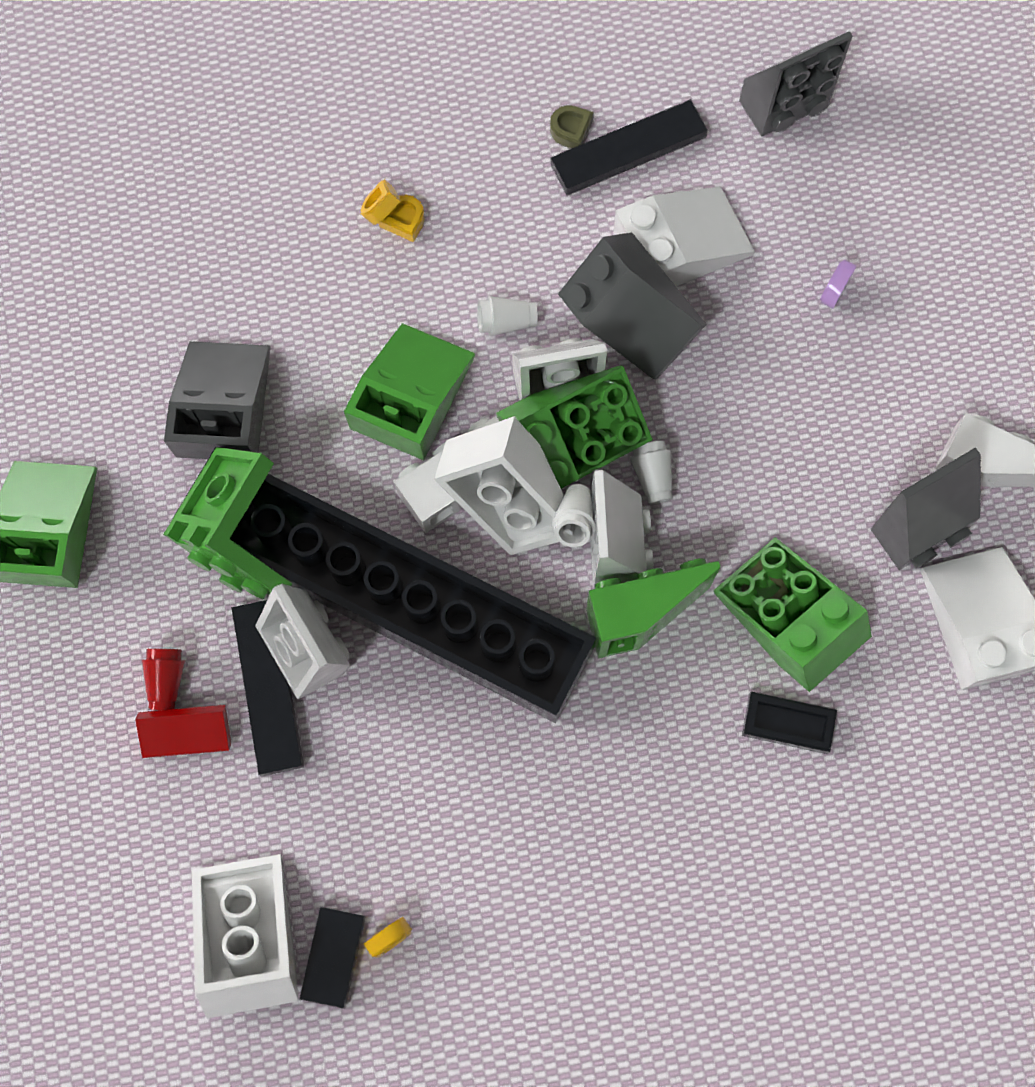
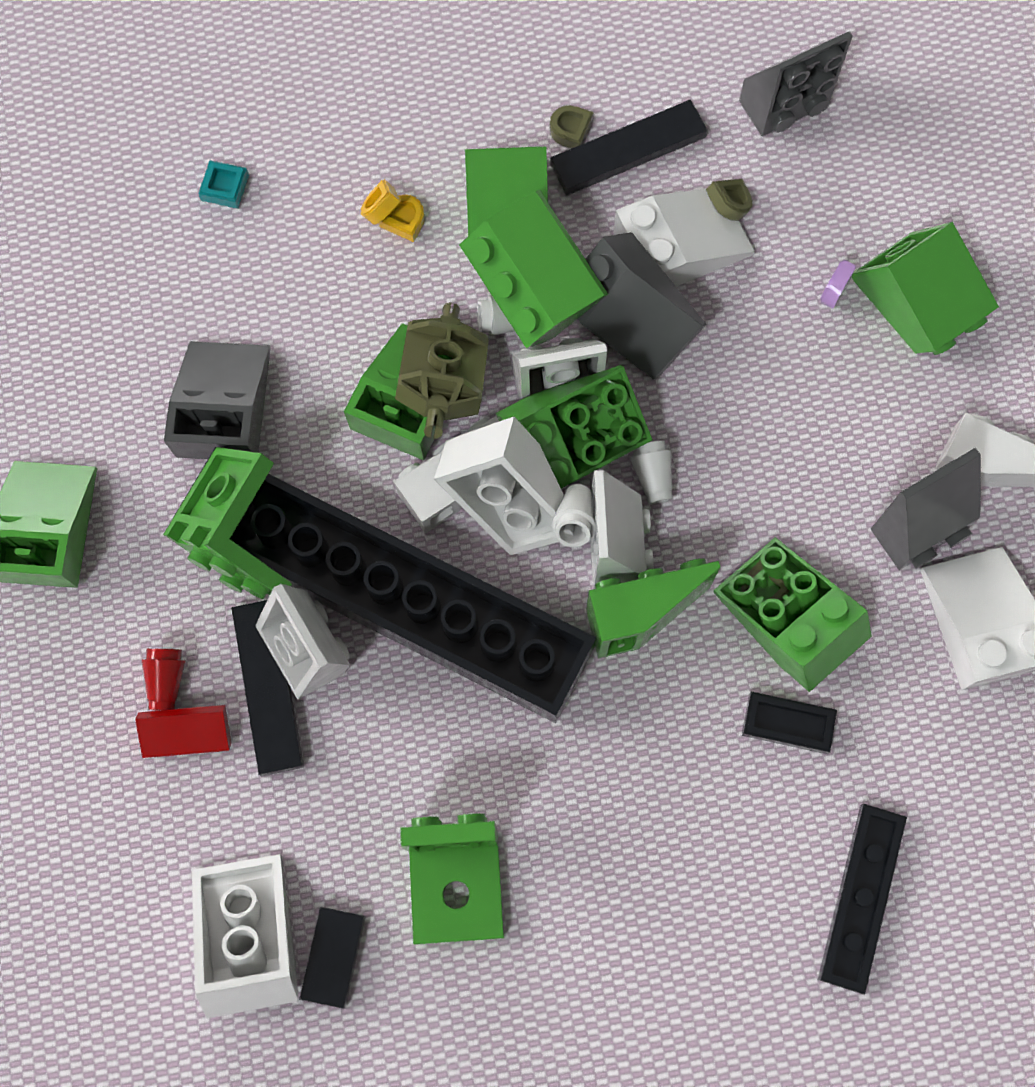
(223, 184): none -> teal tile
(388, 938): yellow tile -> none
(441, 386): none -> olive plate
(448, 855): none -> bright green bracket
(502, 178): none -> bright green slope
(533, 269): none -> bright green slope
(730, 198): none -> olive tile
(862, 899): none -> black tile
(928, 288): none -> bright green slope

